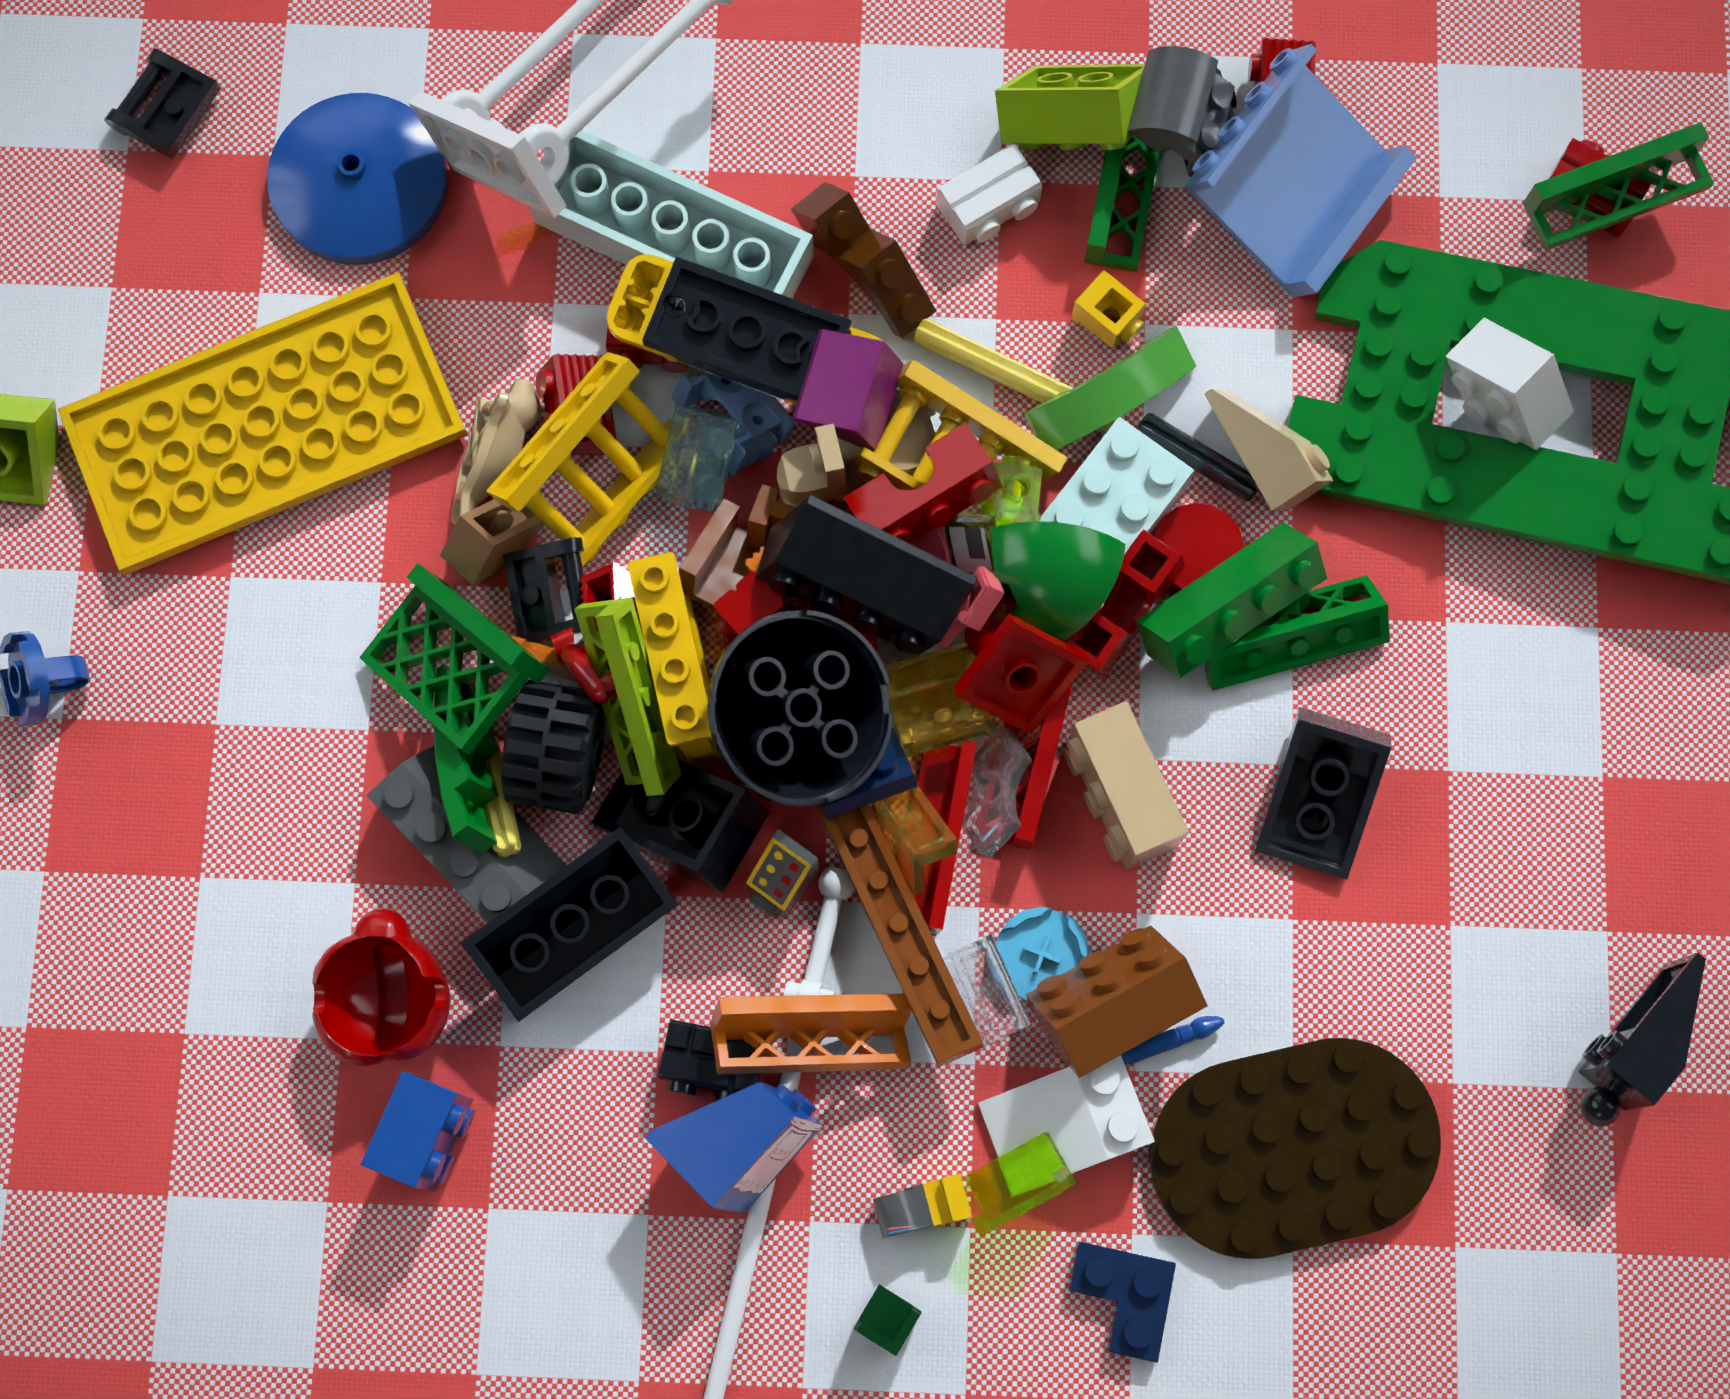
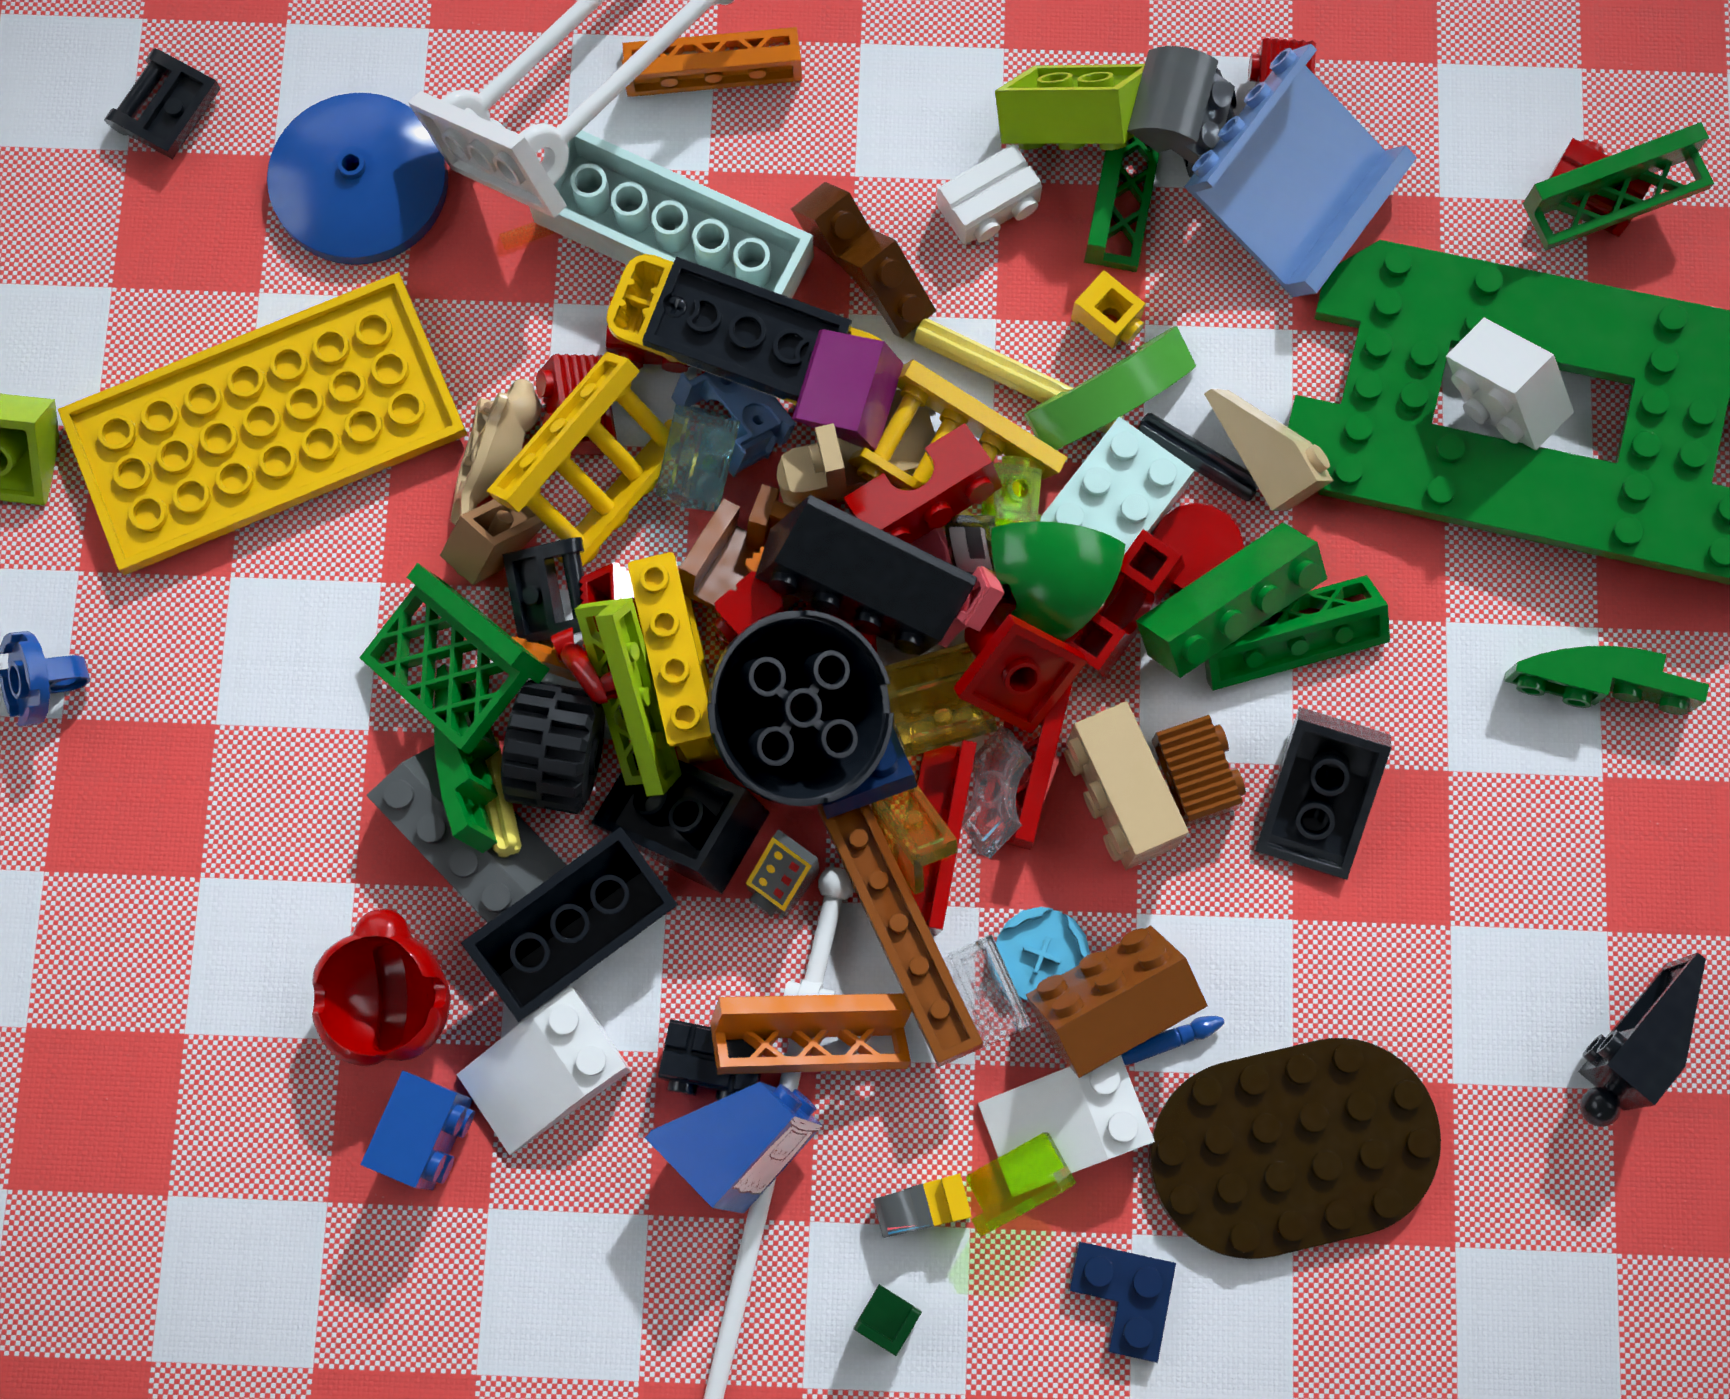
(543, 1070): none -> white slope
(719, 68): none -> orange fence
(1198, 770): none -> dark orange brick
(1590, 672): none -> green slope

